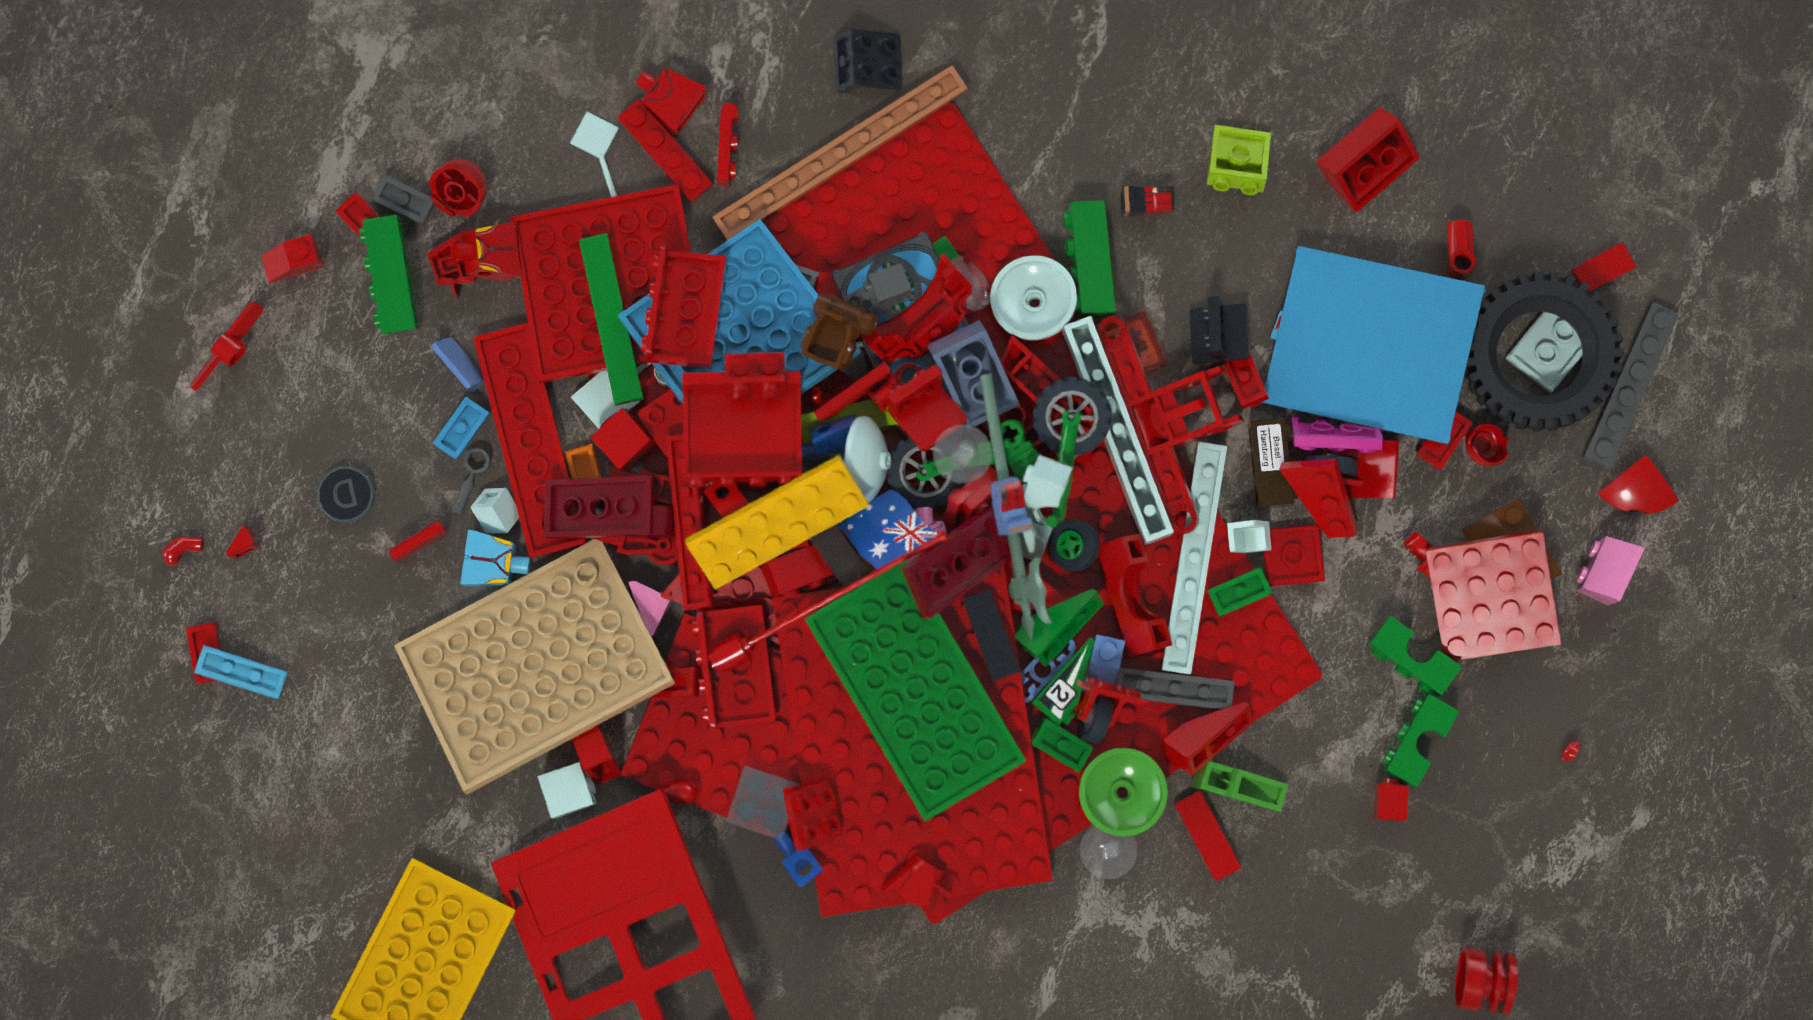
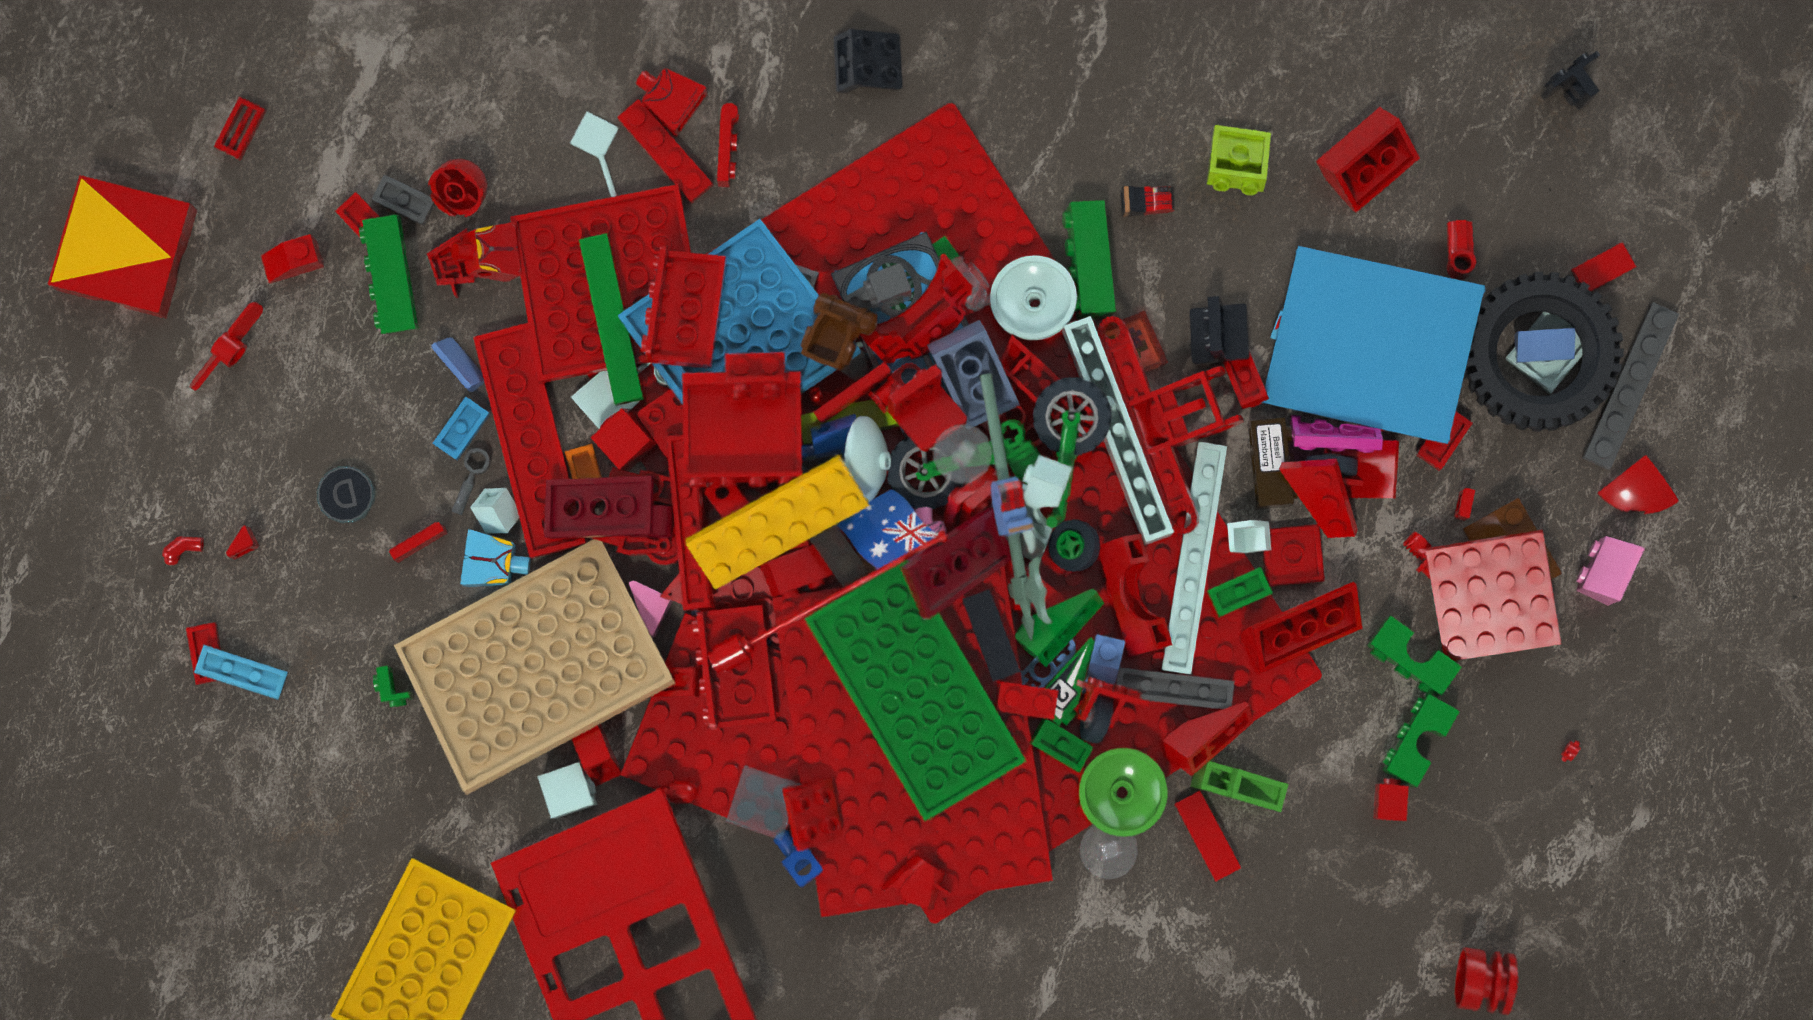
(122, 246): none -> tile
(239, 153): none -> red tile
(384, 683): none -> green bracket
(841, 152): nougat plate -> none
(1026, 700): none -> red plate
(1304, 627): none -> red slope
(1464, 504): none -> red tile
(1487, 445): red hair -> none
(1545, 345): none -> medium blue slope
(1576, 83): none -> black bracket

